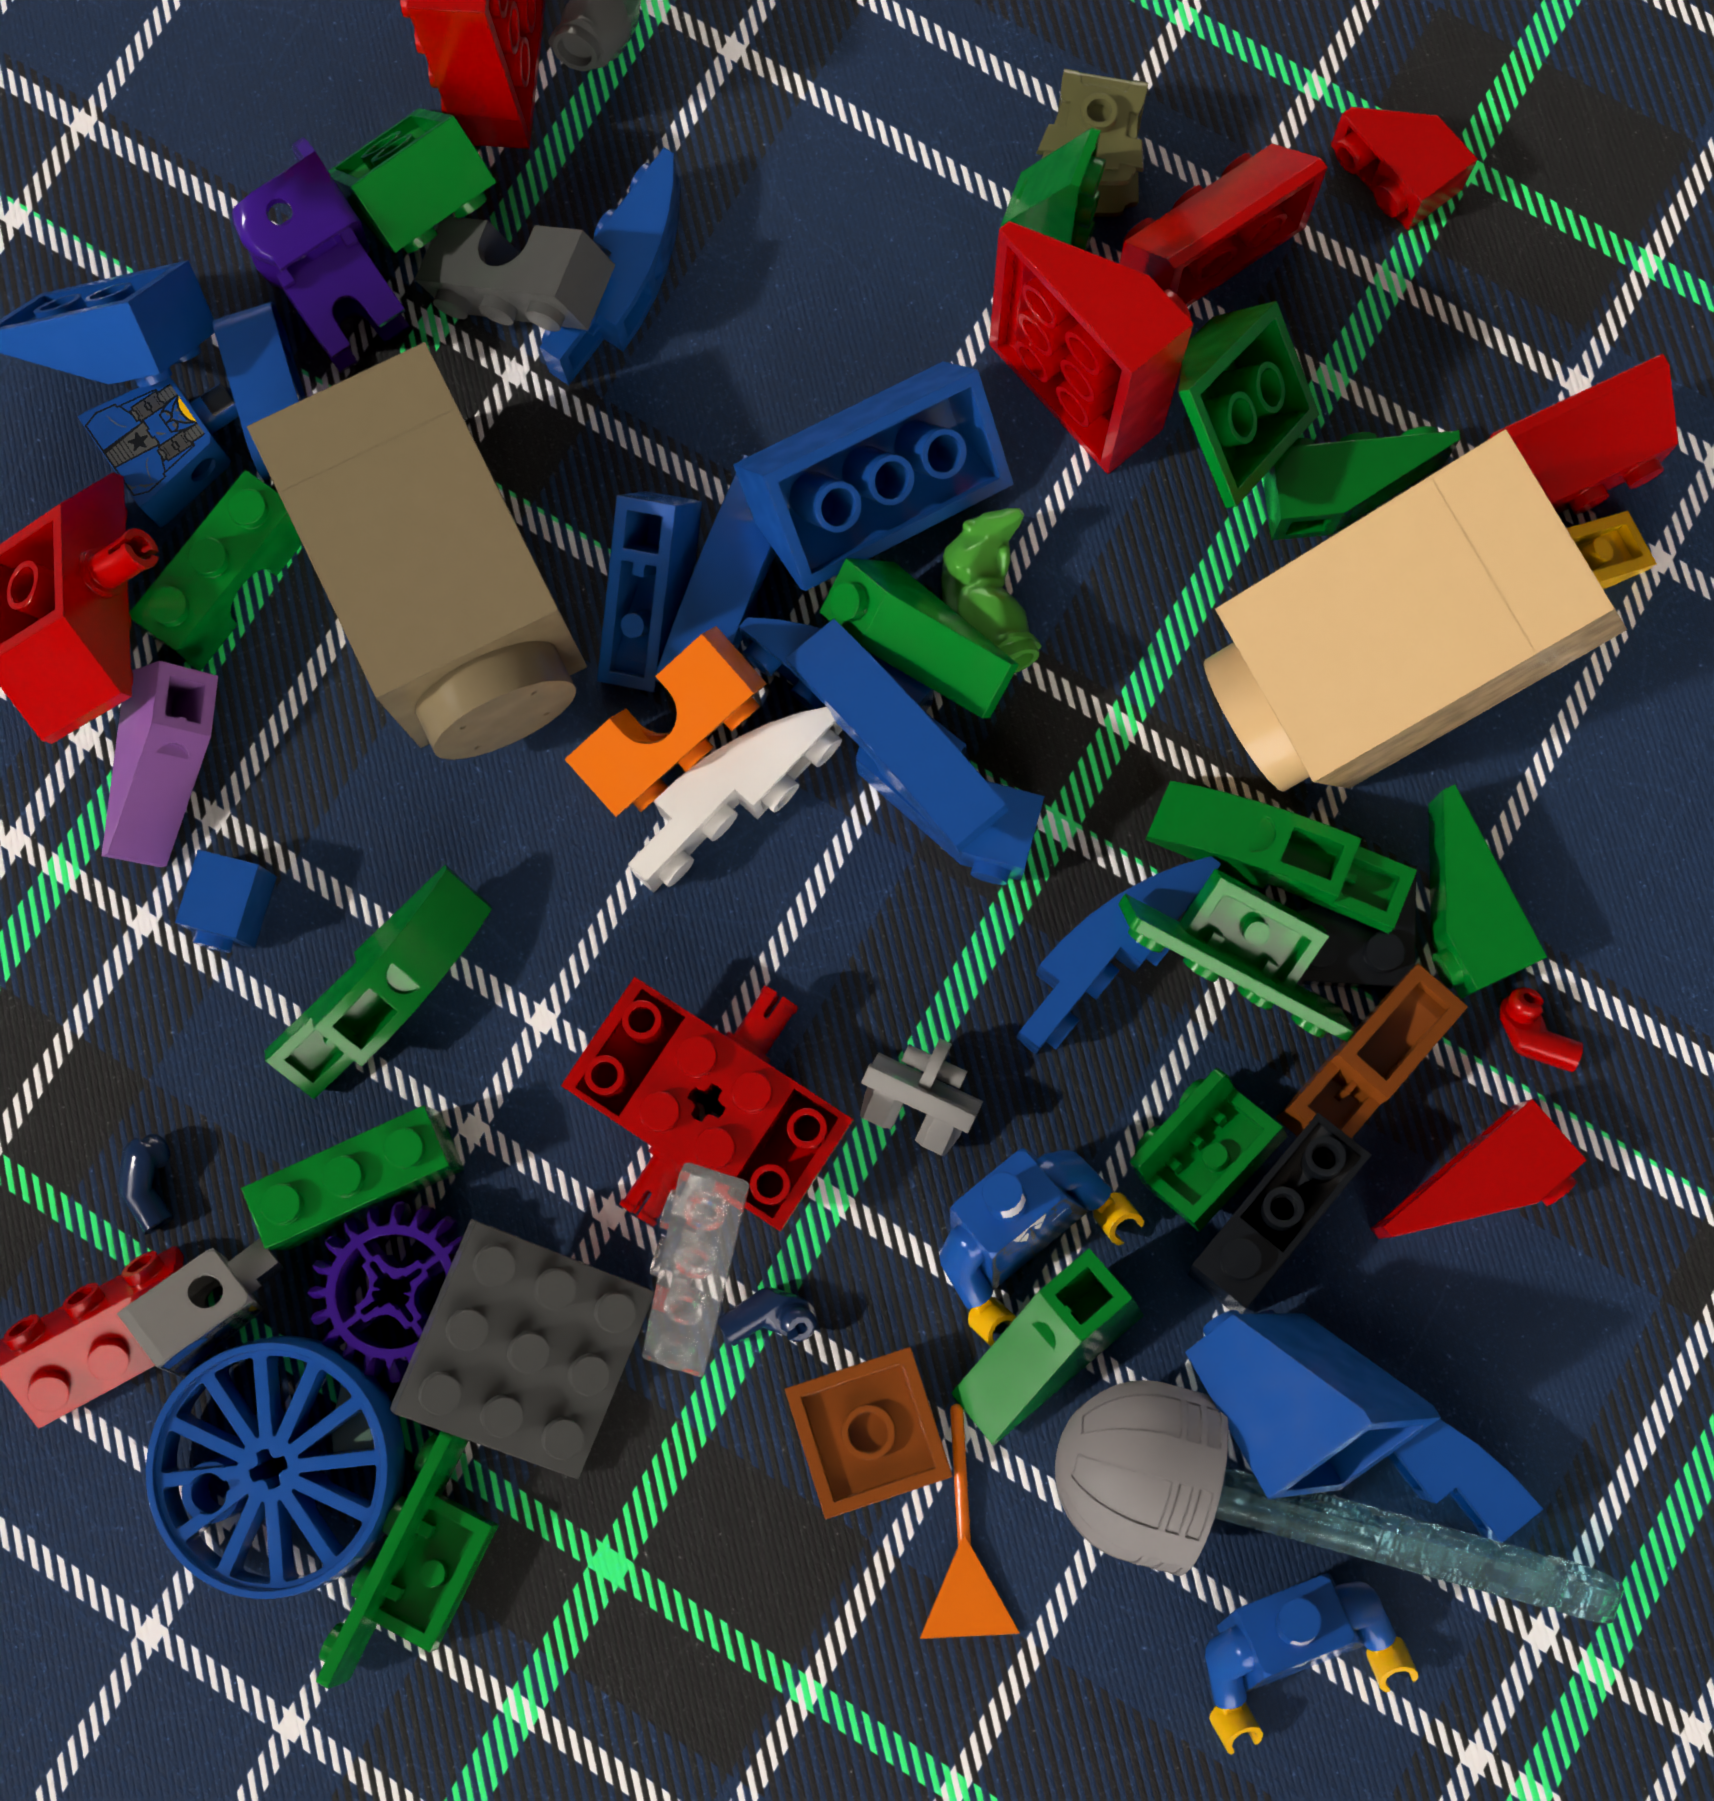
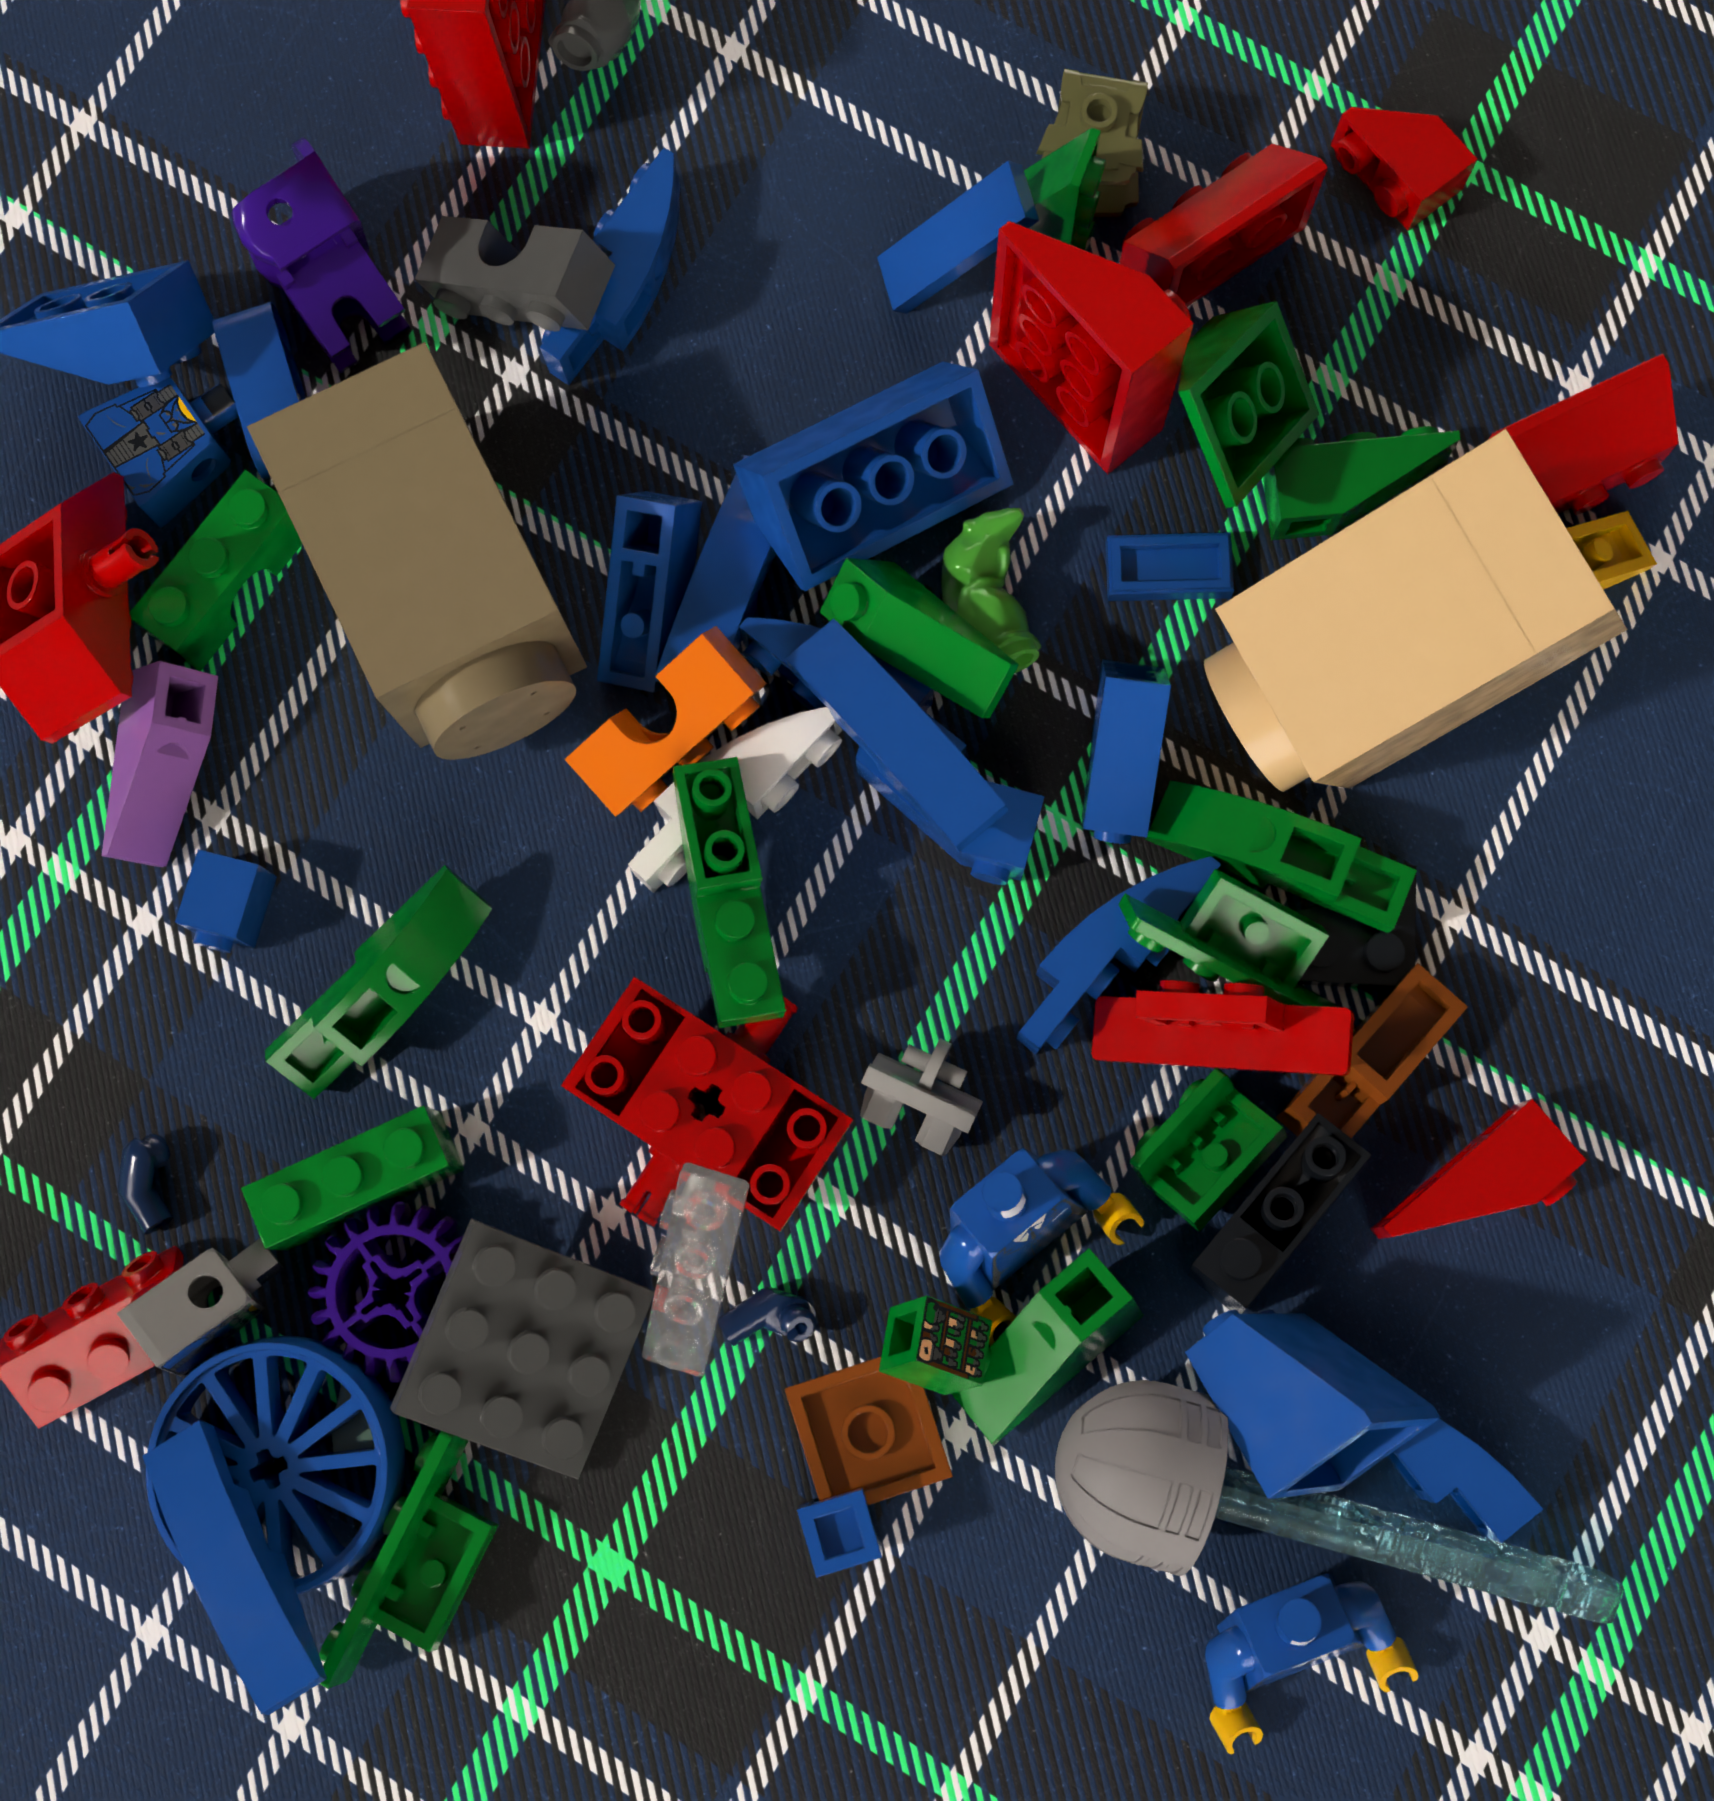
(233, 1570): none -> blue slope
(414, 179): green slope -> none
(727, 892): none -> green slope
(839, 1532): none -> blue panel
(936, 1345): none -> brick
(956, 237): none -> blue tile
(967, 1597): orange piece -> none
(1125, 750): none -> blue slope
(1169, 566): none -> blue tile
(1222, 1030): none -> red bracket
(1474, 914): green slope -> none
(1529, 1035): red arm -> none

